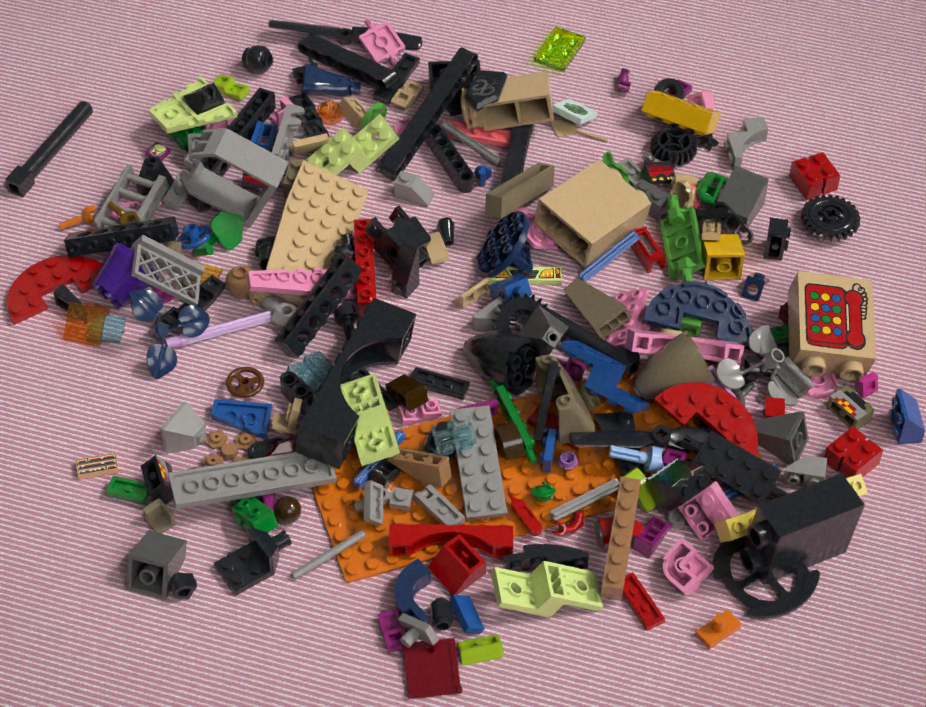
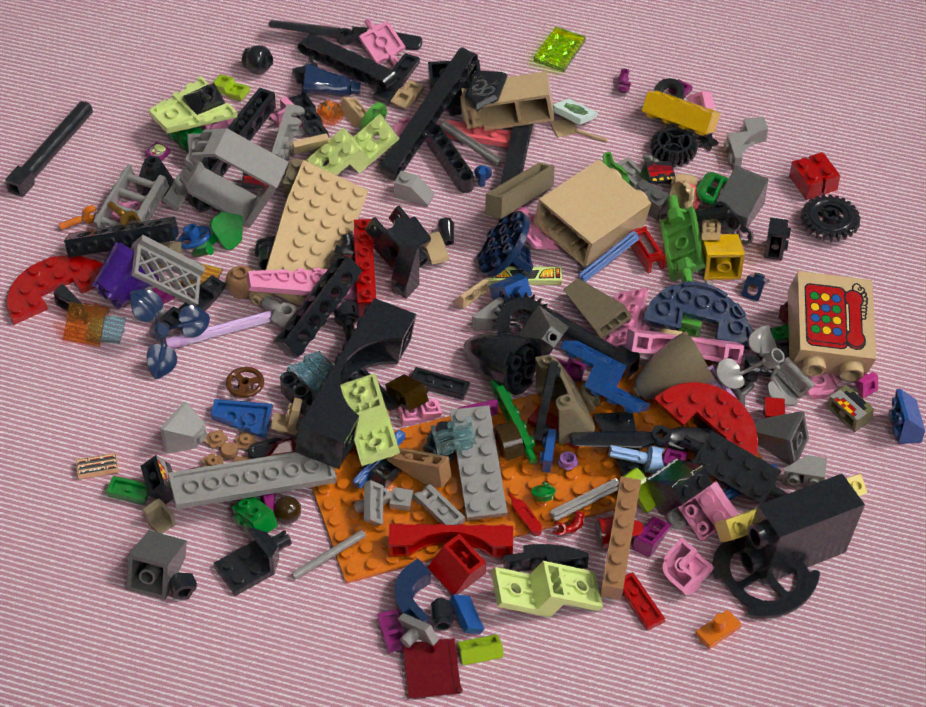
(265, 129): blue window -> none
(858, 454): red piece -> none

